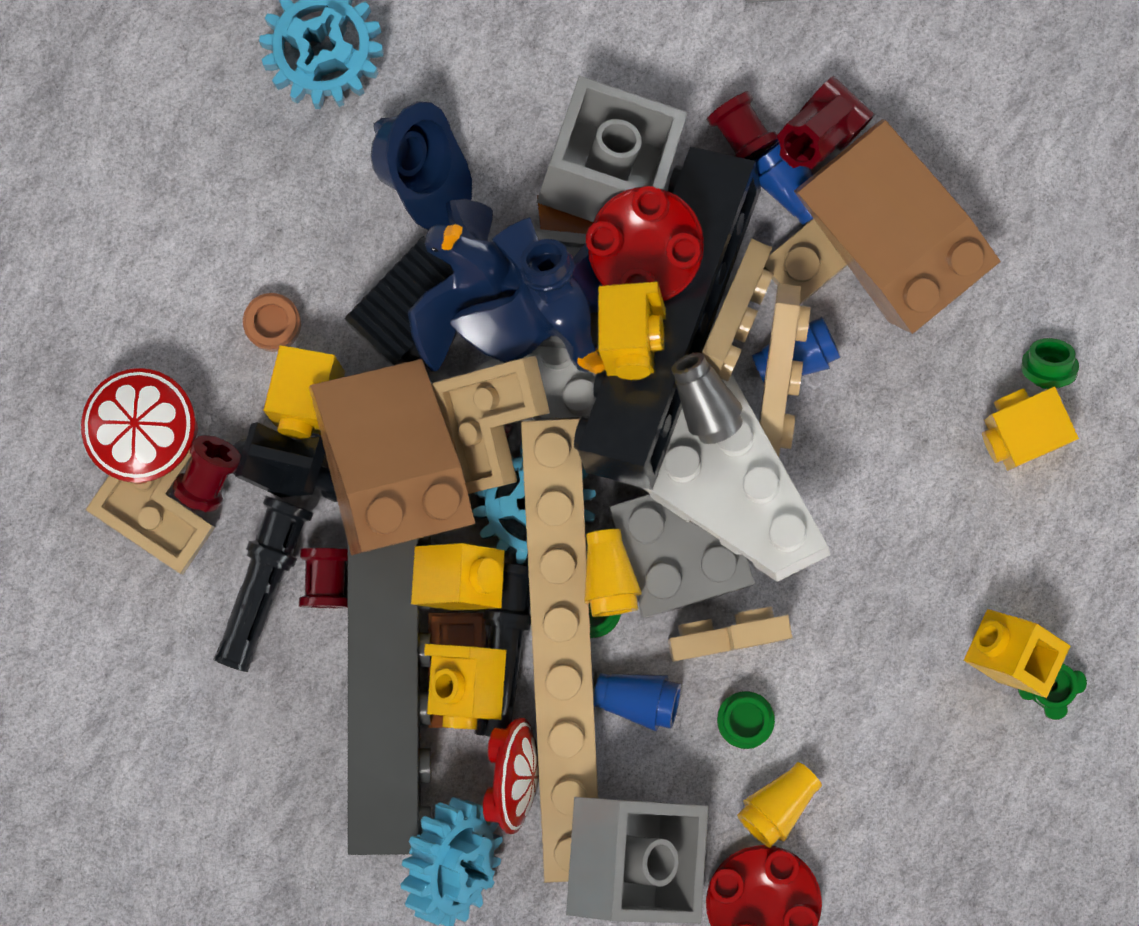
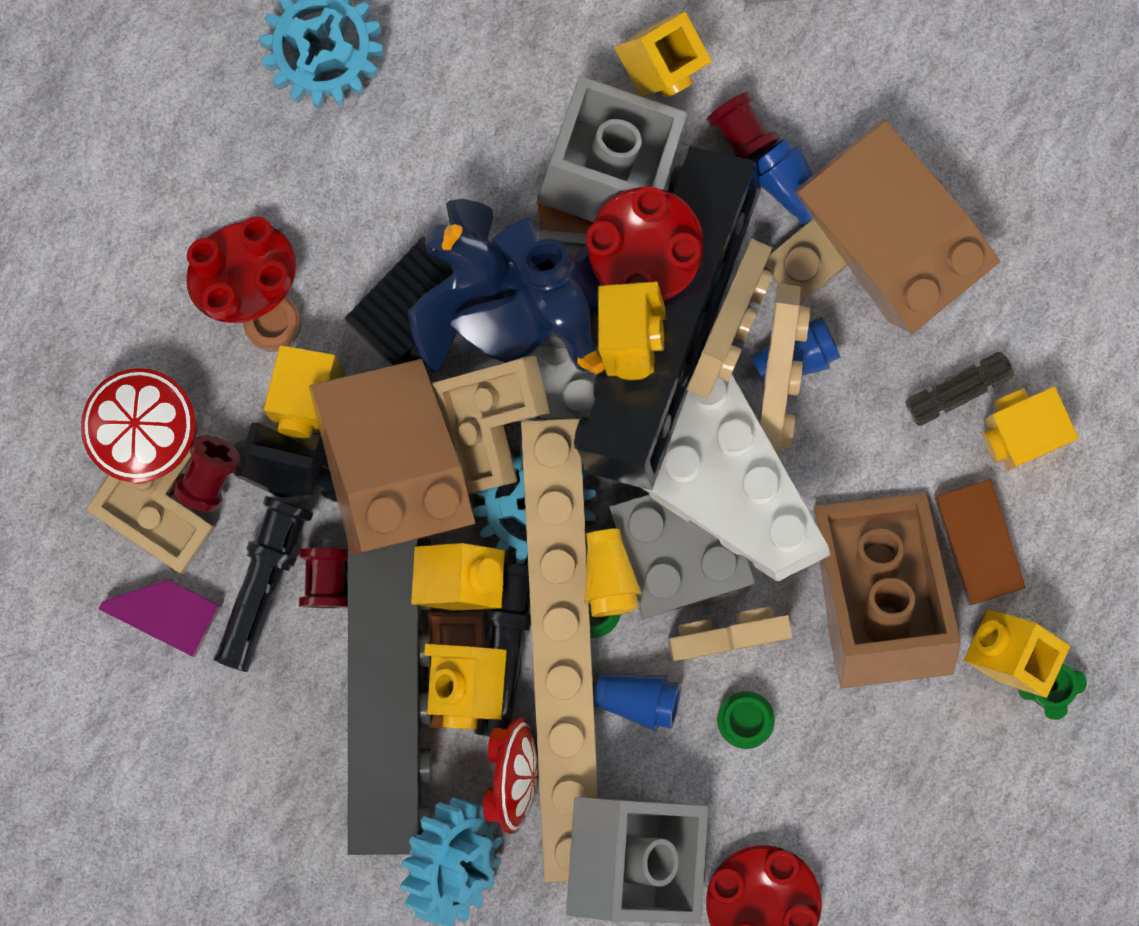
(166, 614): none -> magenta tile
(240, 271): none -> red dish
(421, 162): dark blue piece -> none
(663, 56): none -> yellow brick
(706, 401): flat silver cone -> none
(778, 805): yellow cone -> none
(824, 123): dark red piece -> none
(886, 591): none -> medium nougat slope
(959, 388): none -> clear smoke axle
(980, 542): none -> dark orange tile
(1050, 363): green plate -> none

